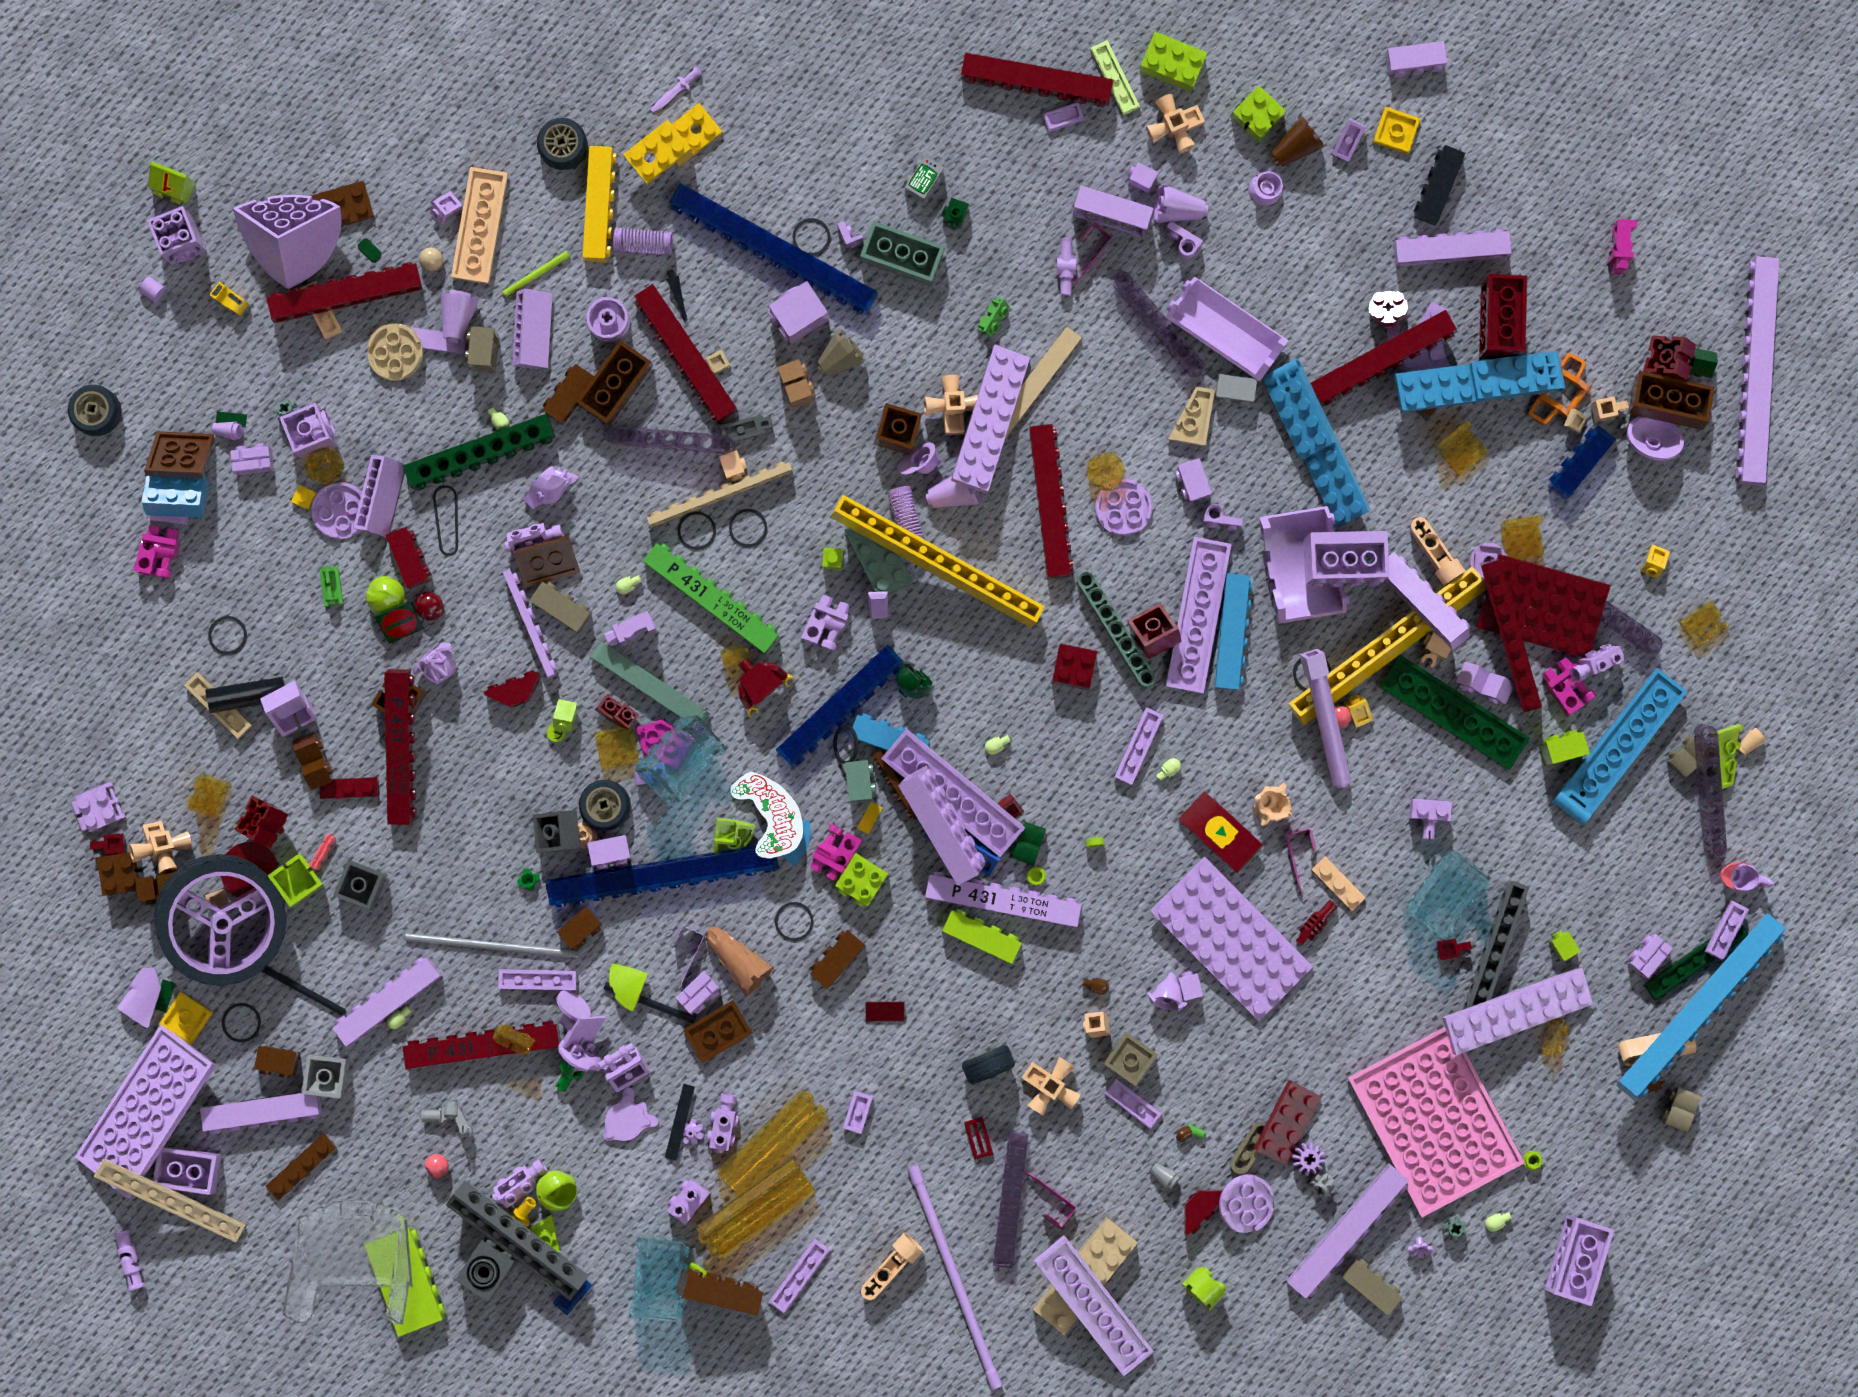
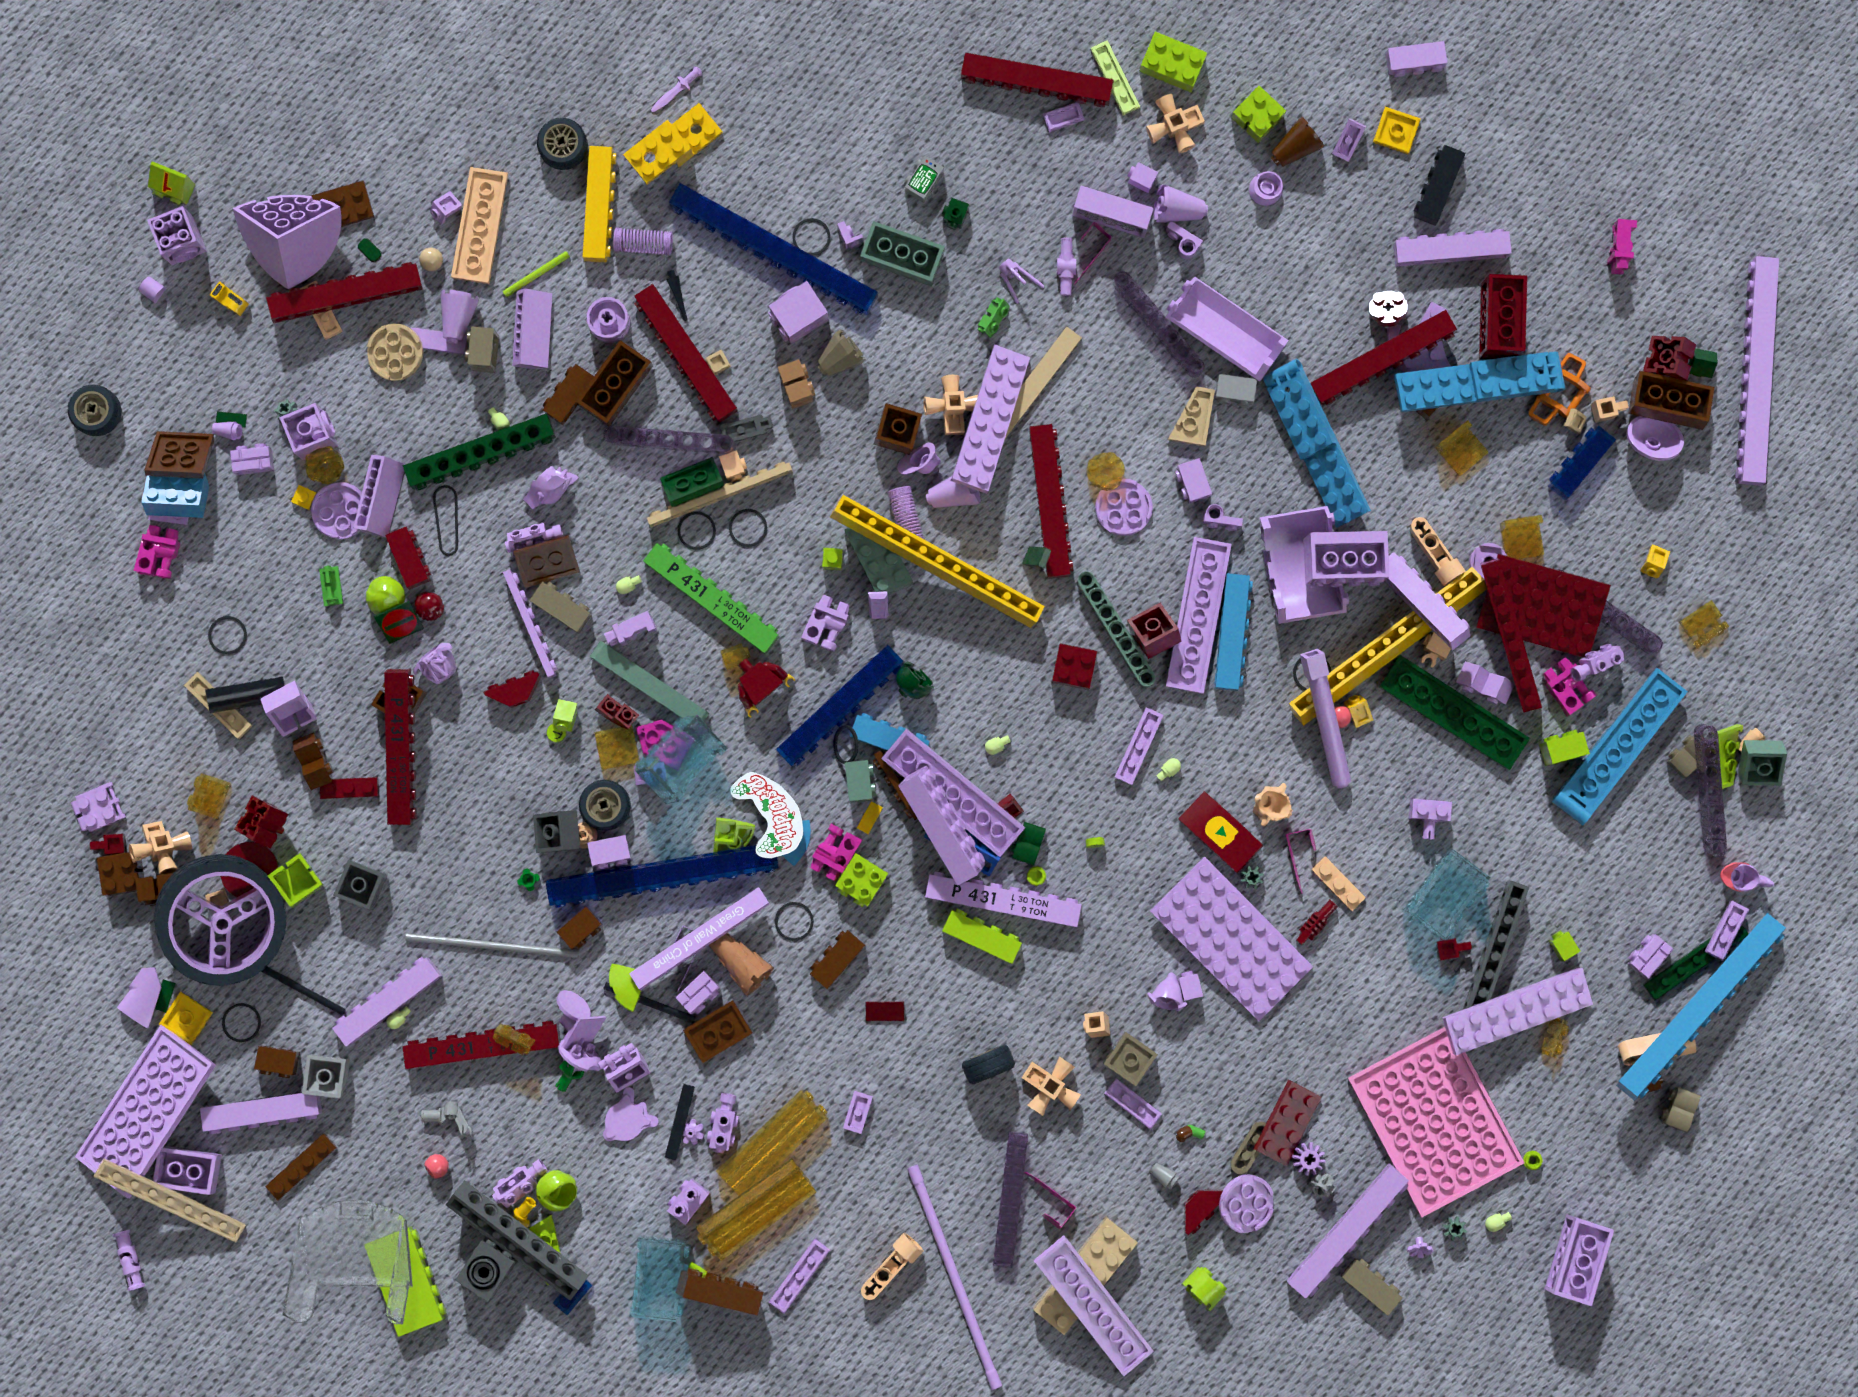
(322, 851): coral axle -> none
(537, 979): lavender plate -> none
(692, 481): none -> dark green plate
(699, 938): none -> lavender tile
(983, 1153): dark red tile -> none
(1010, 270): none -> lavender plant
(1036, 557): none -> dark green tile
(1096, 985): reddish brown cylinder -> none
(1256, 880): none -> sand green gear
(1762, 762): none -> sand green brick

